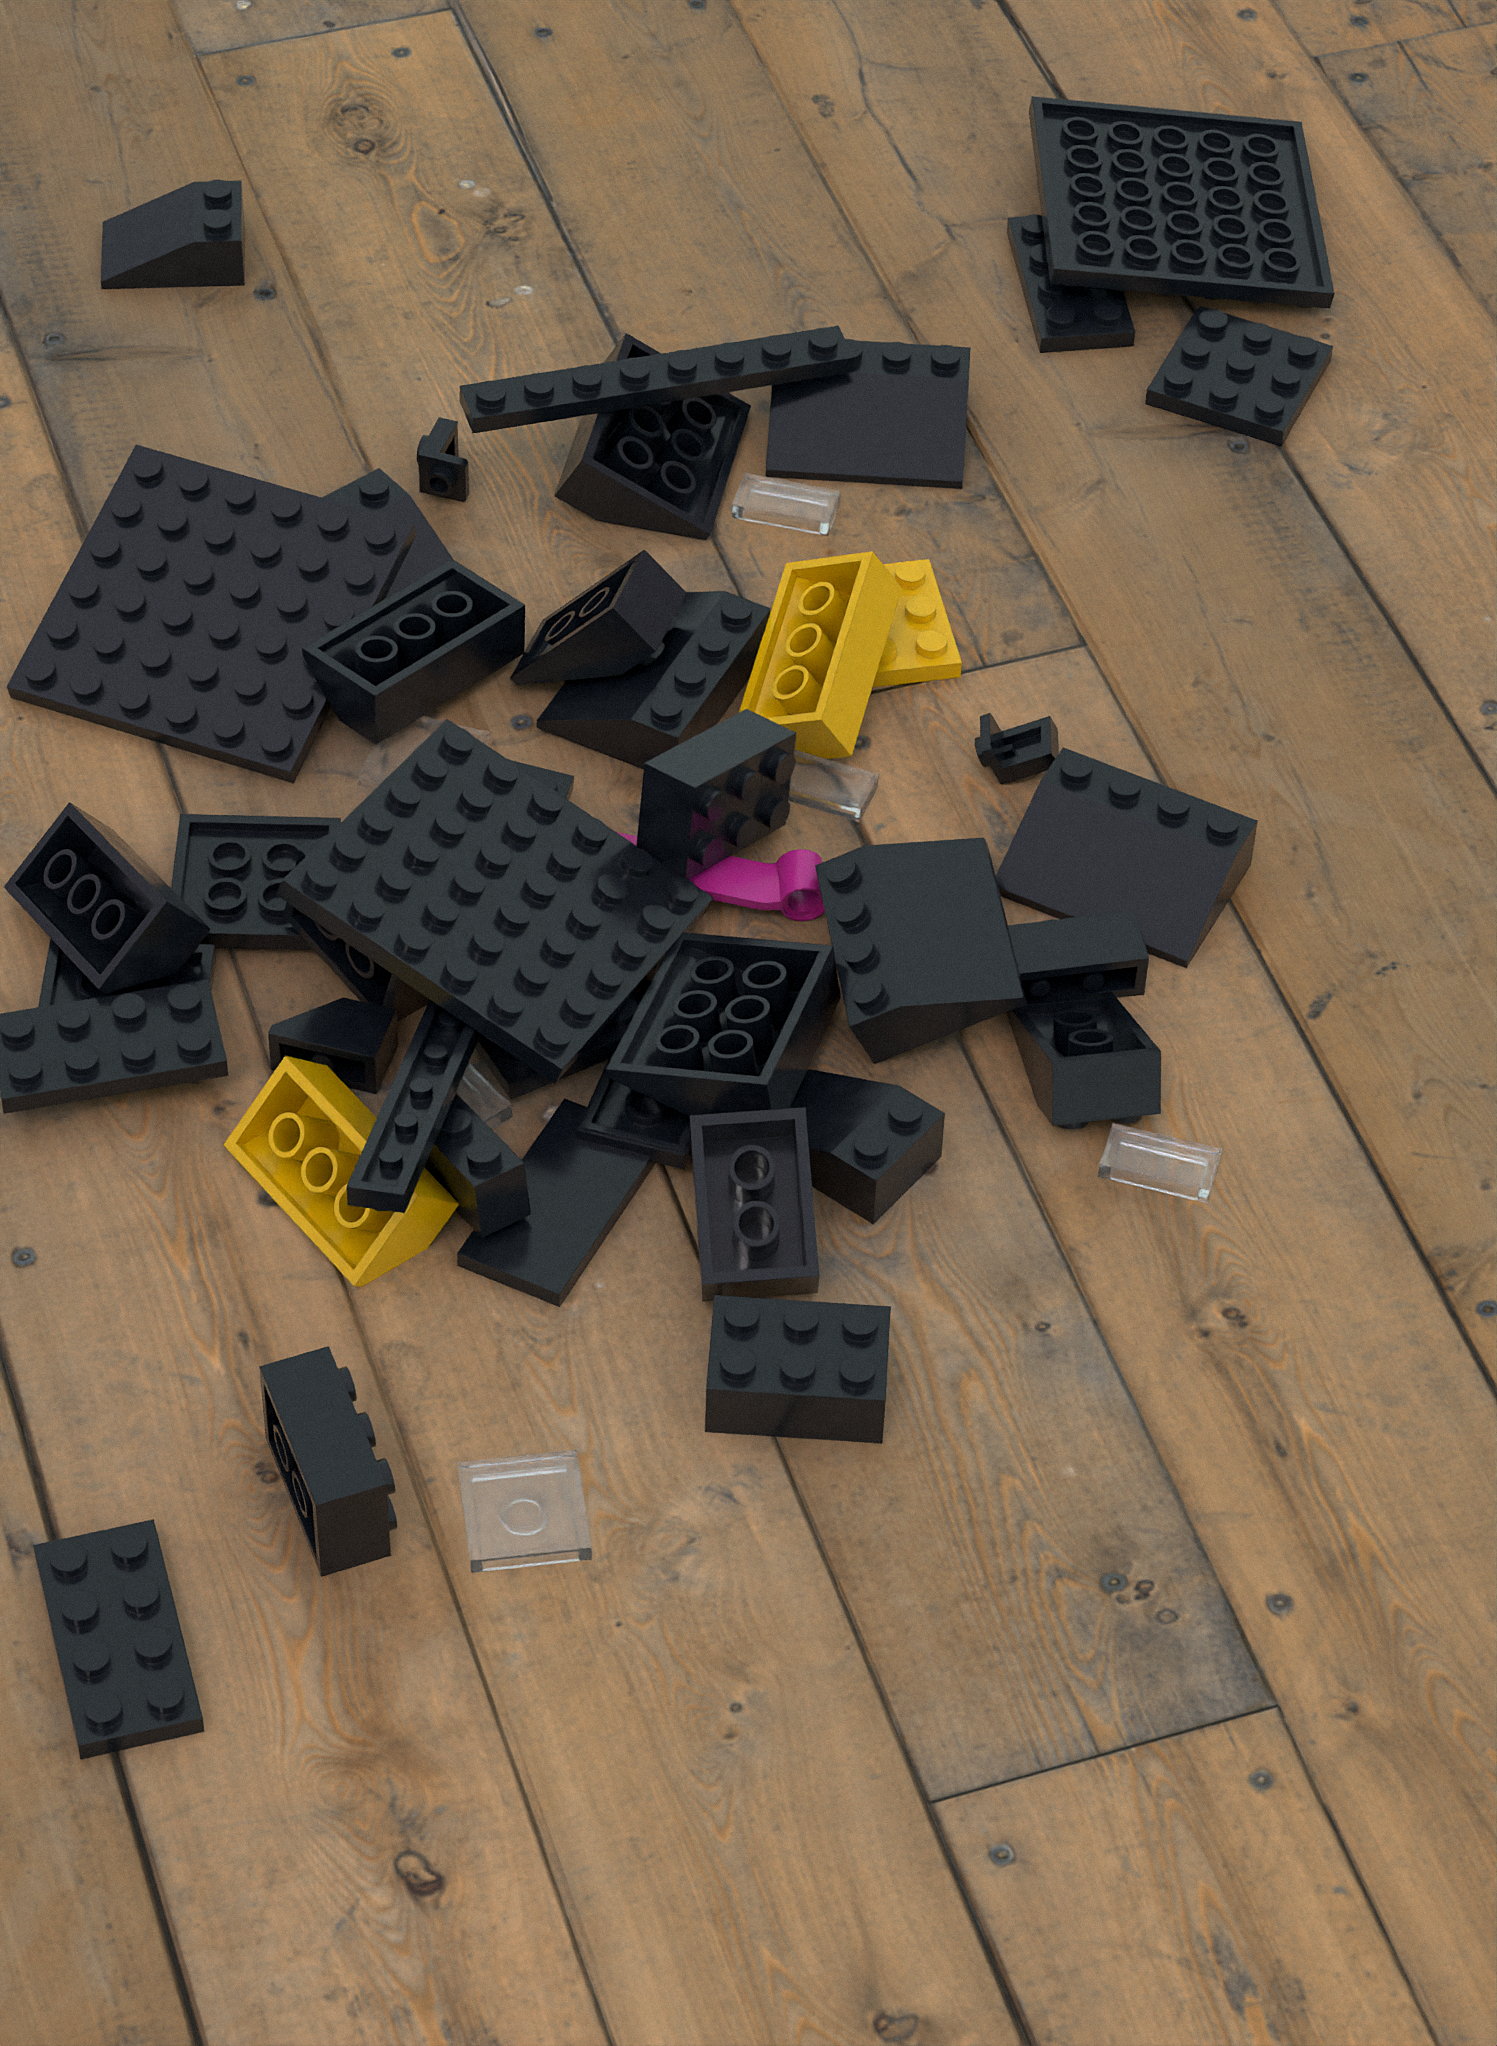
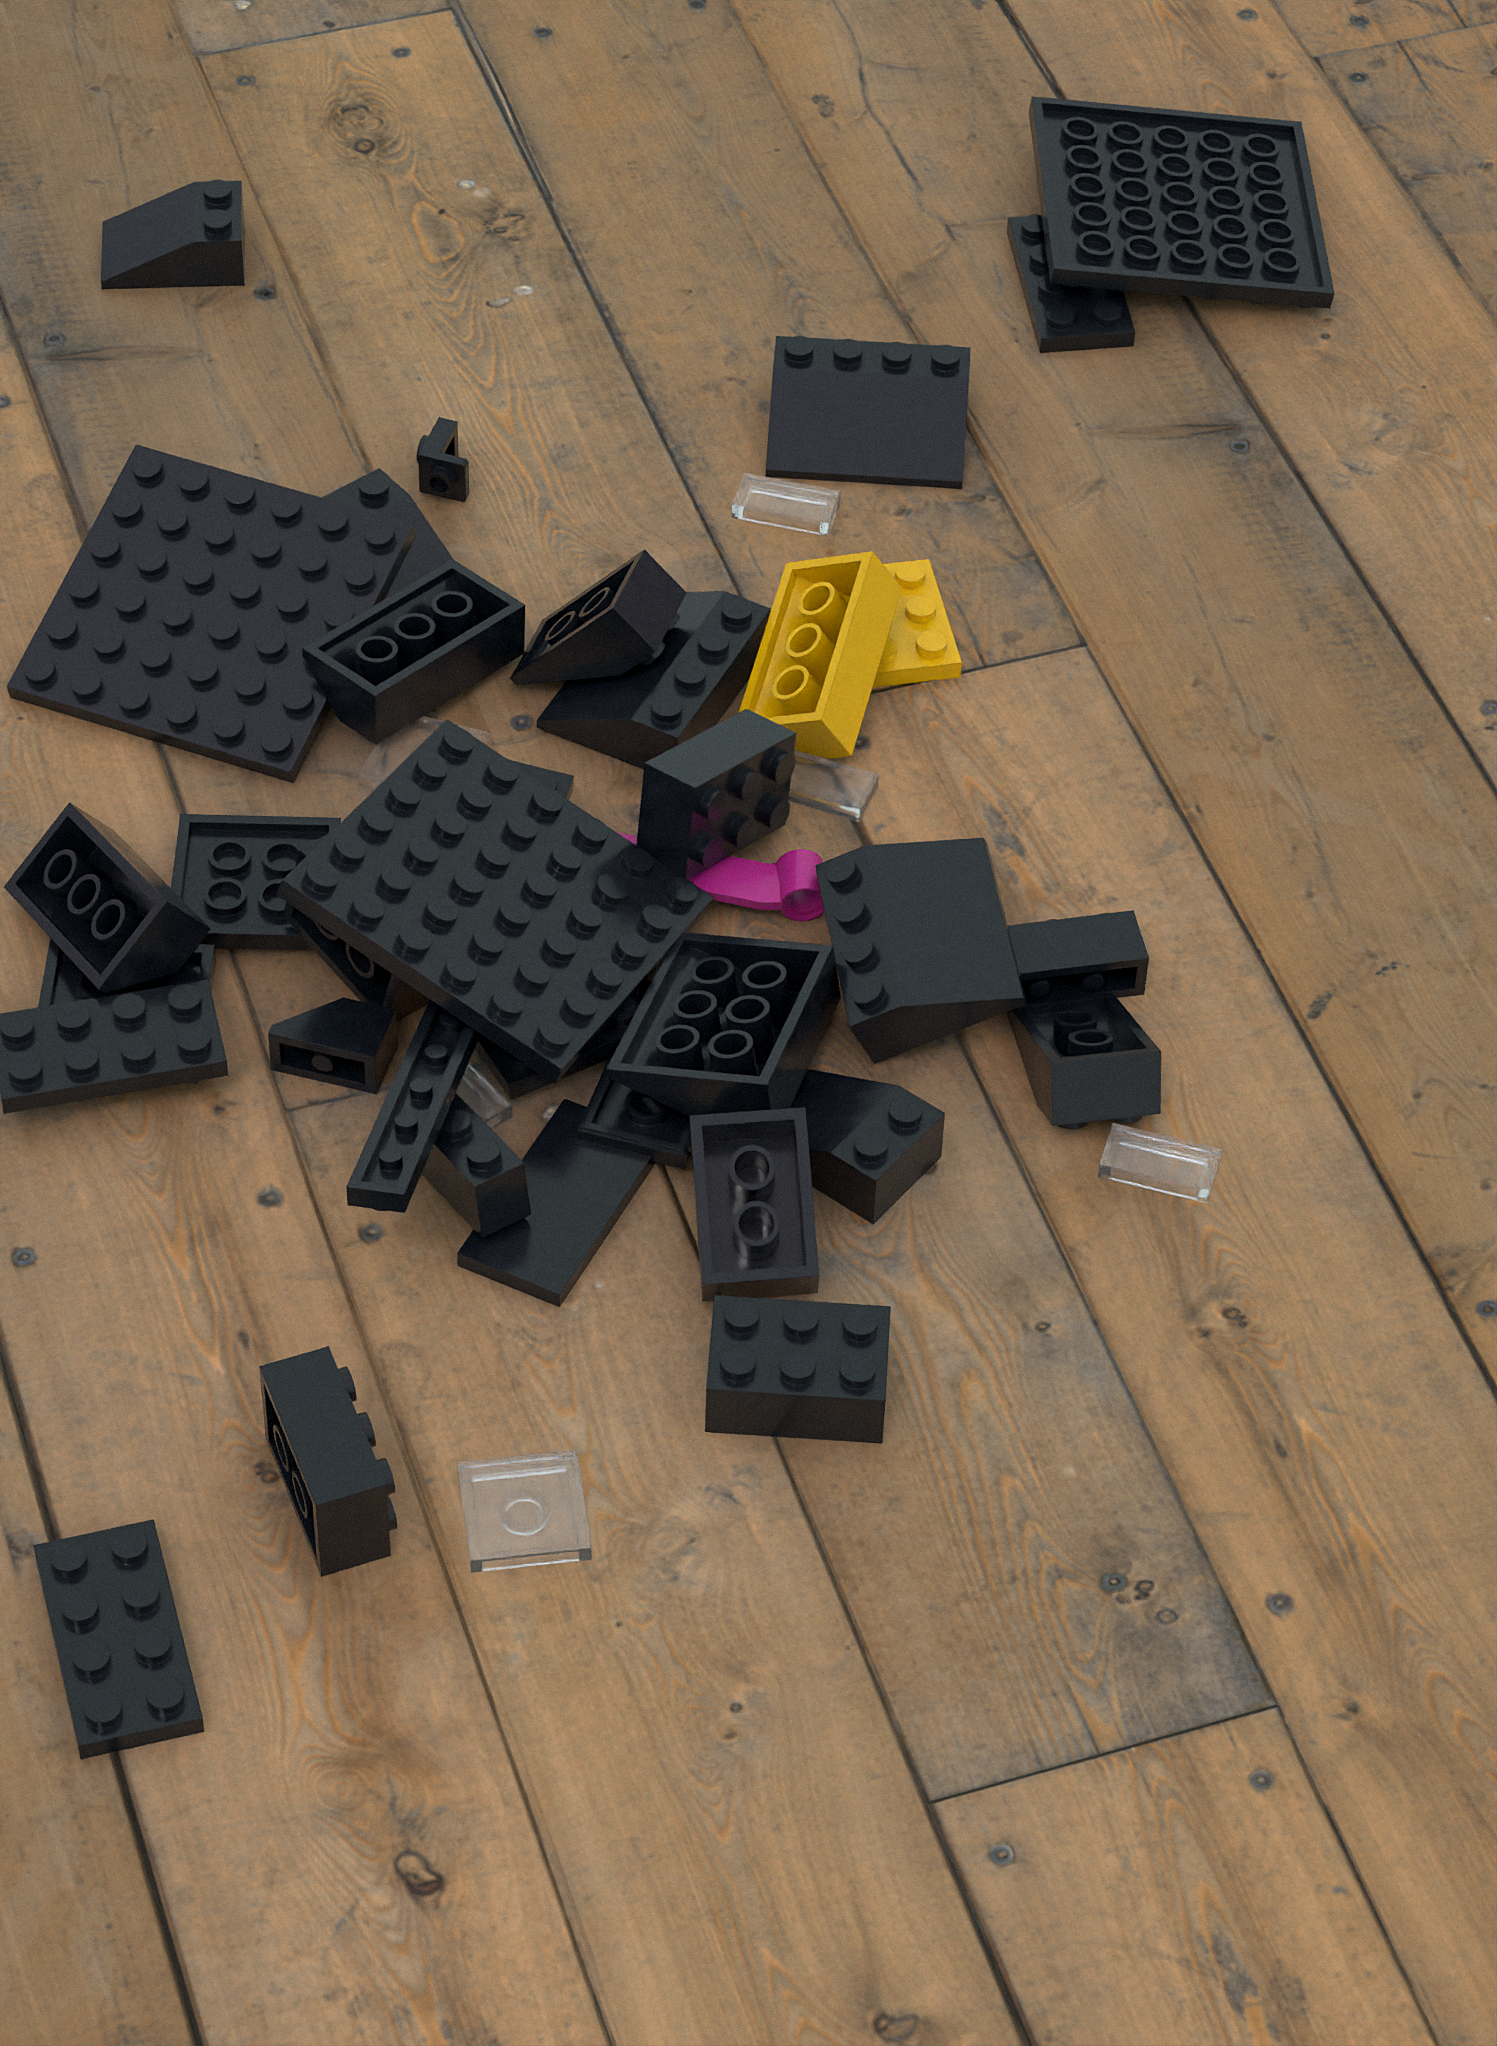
(302, 1149): yellow slope -> none
(655, 379): black plate -> none
(655, 462): black slope -> none
(1017, 750): black bracket -> none
(1127, 844): black slope -> none
(1239, 375): black plate -> none

